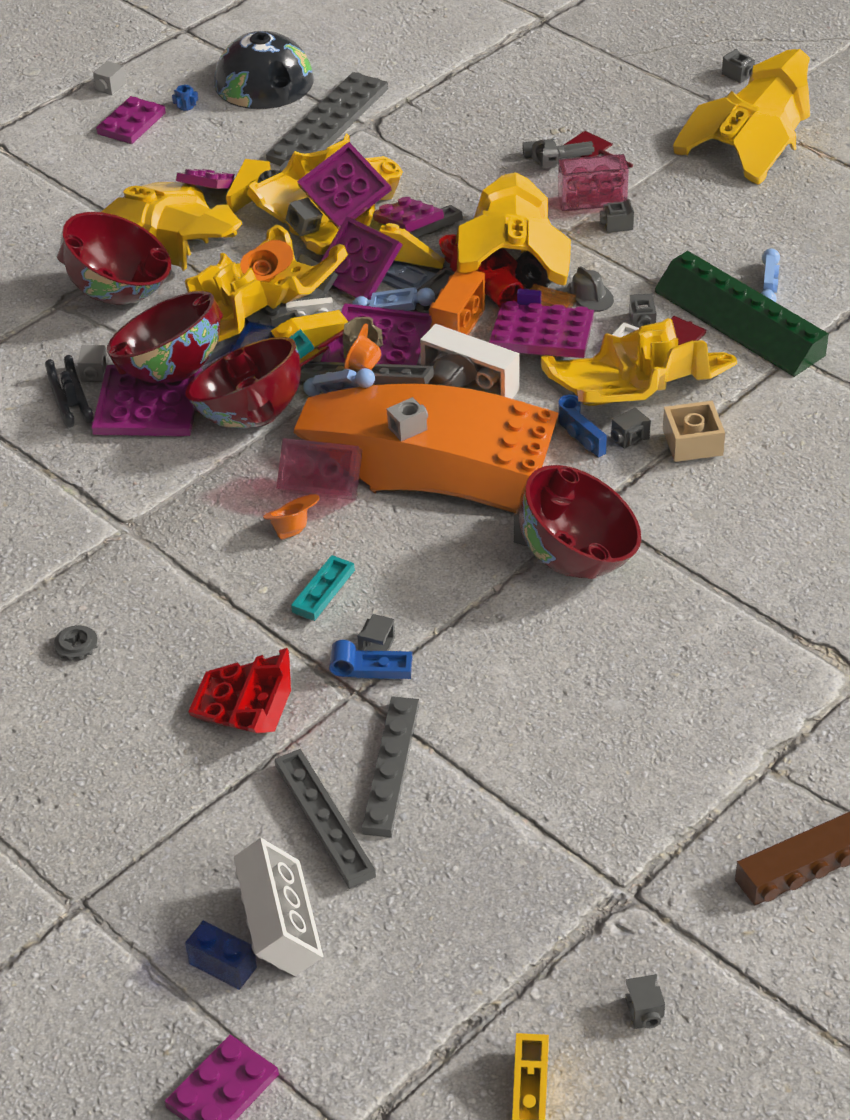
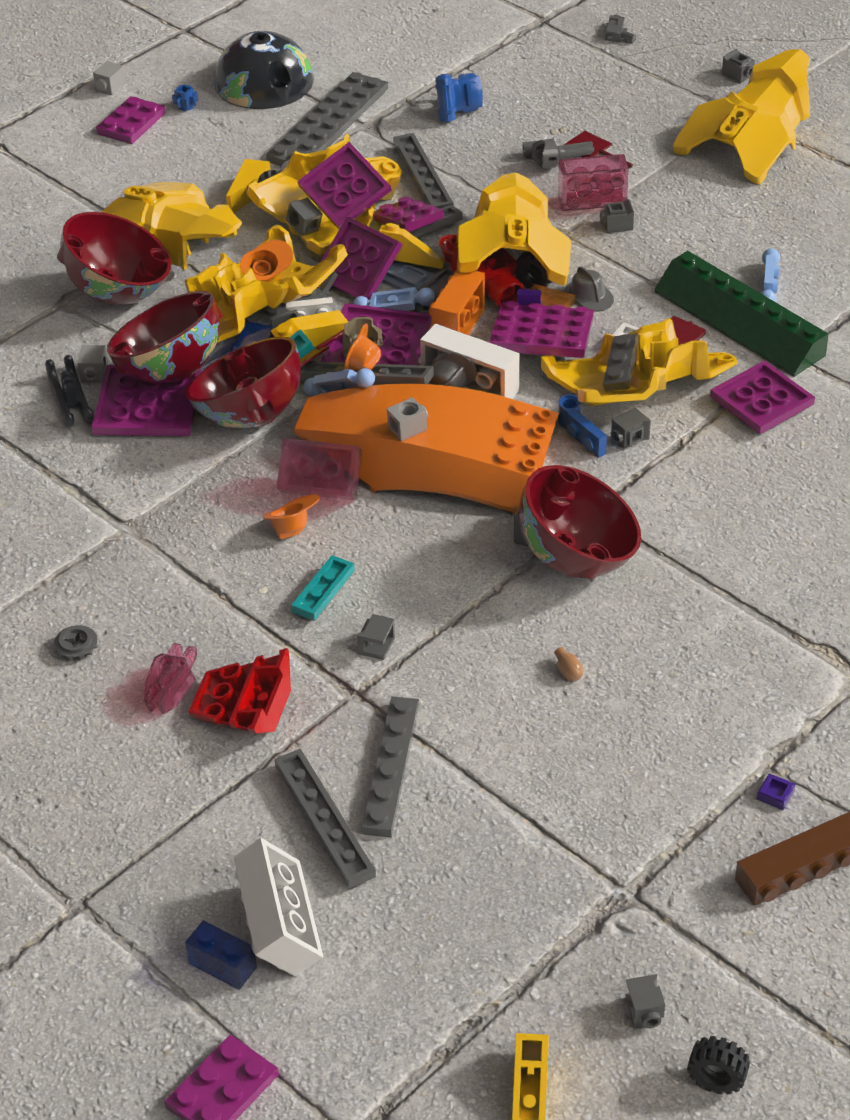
(170, 678): none -> clear pink hinge
(206, 178): magenta plate -> none
(349, 662): blue plate -> none
(422, 171): none -> dark grey plate
(458, 94): none -> blue piece
(568, 665): none -> medium nougat cylinder
(616, 30): none -> dark grey piece
(621, 362): none -> dark grey plate
(642, 310): dark grey window -> none
(693, 431): tan brick -> none
(718, 1065): none -> black tyre
(762, 397): none -> magenta plate
(776, 791): none -> dark purple tile

